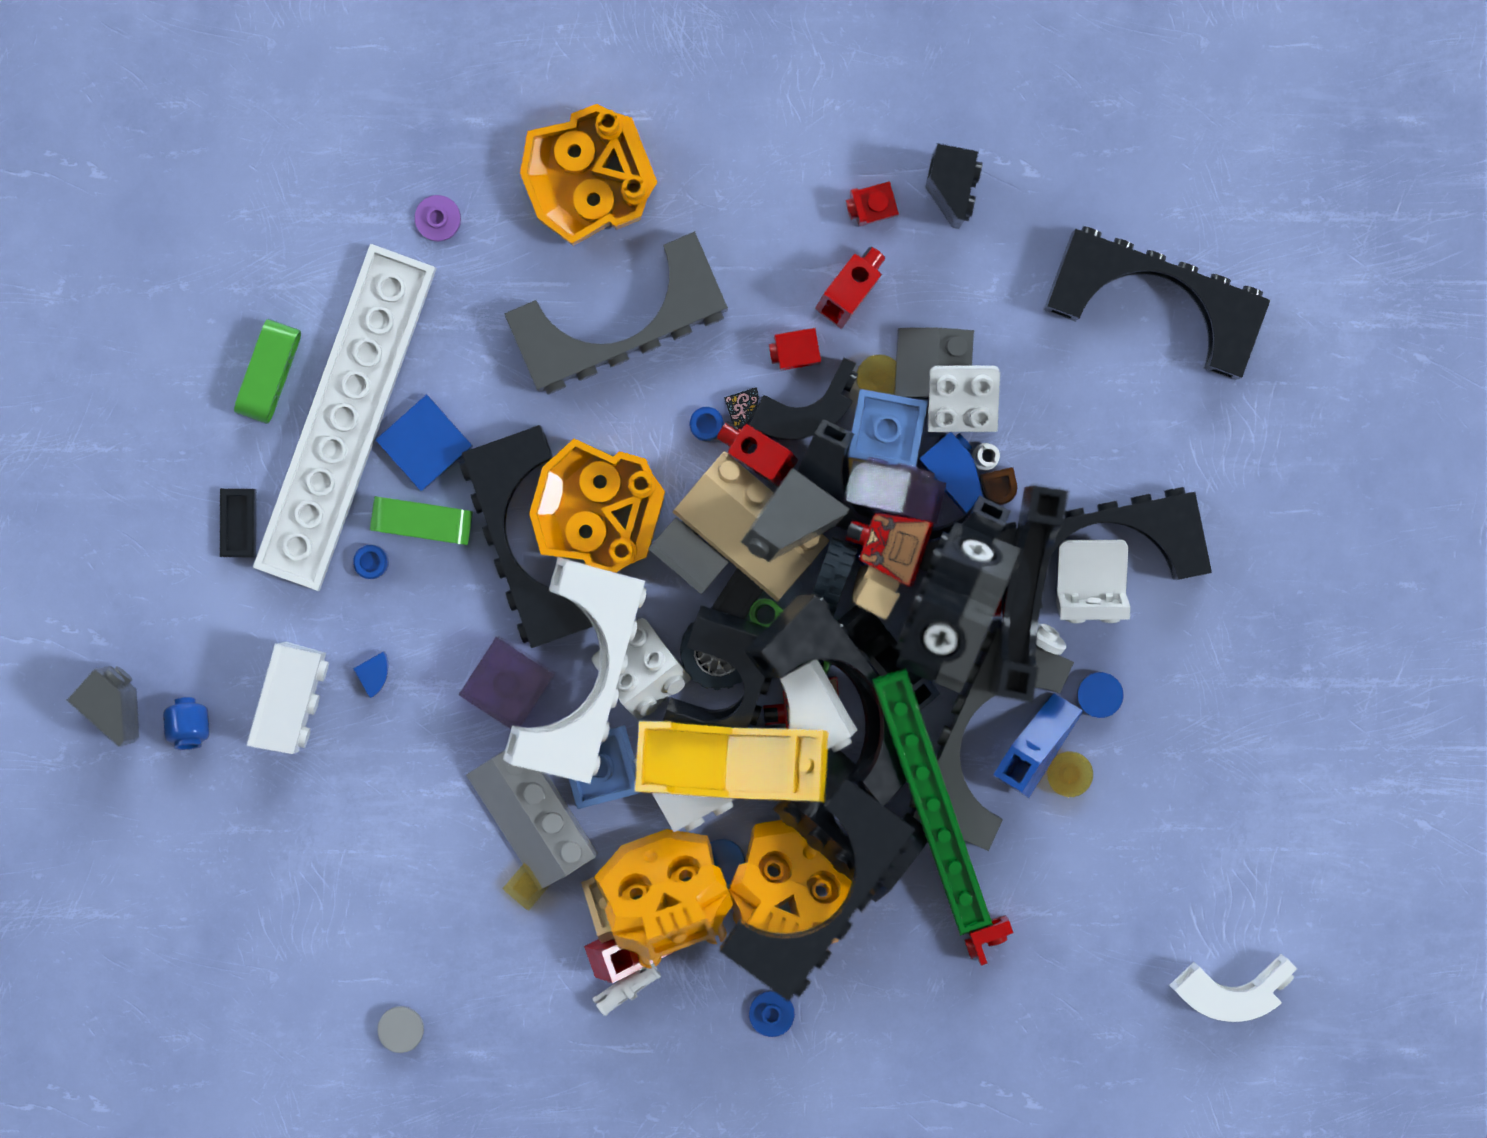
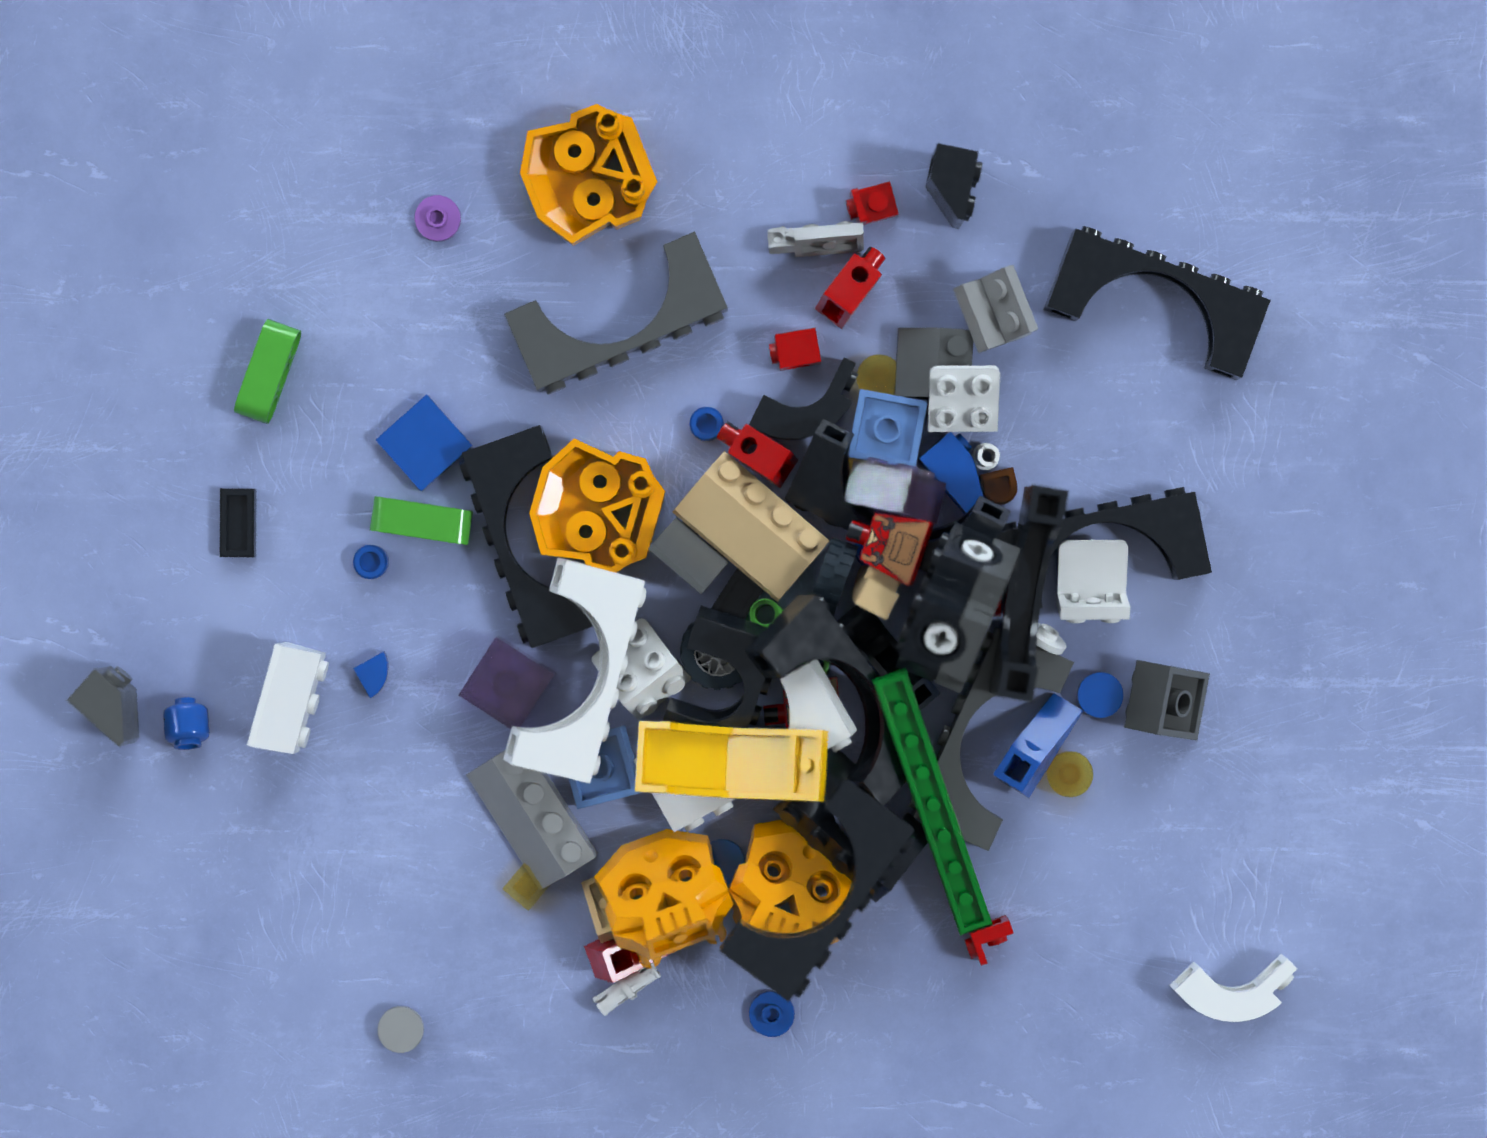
(344, 417): white plate -> none
(742, 406): black tile -> none
(792, 517): dark grey slope -> none
(817, 240): none -> light grey hinge
(996, 309): none -> light grey bracket
(1166, 700): none -> dark grey slope

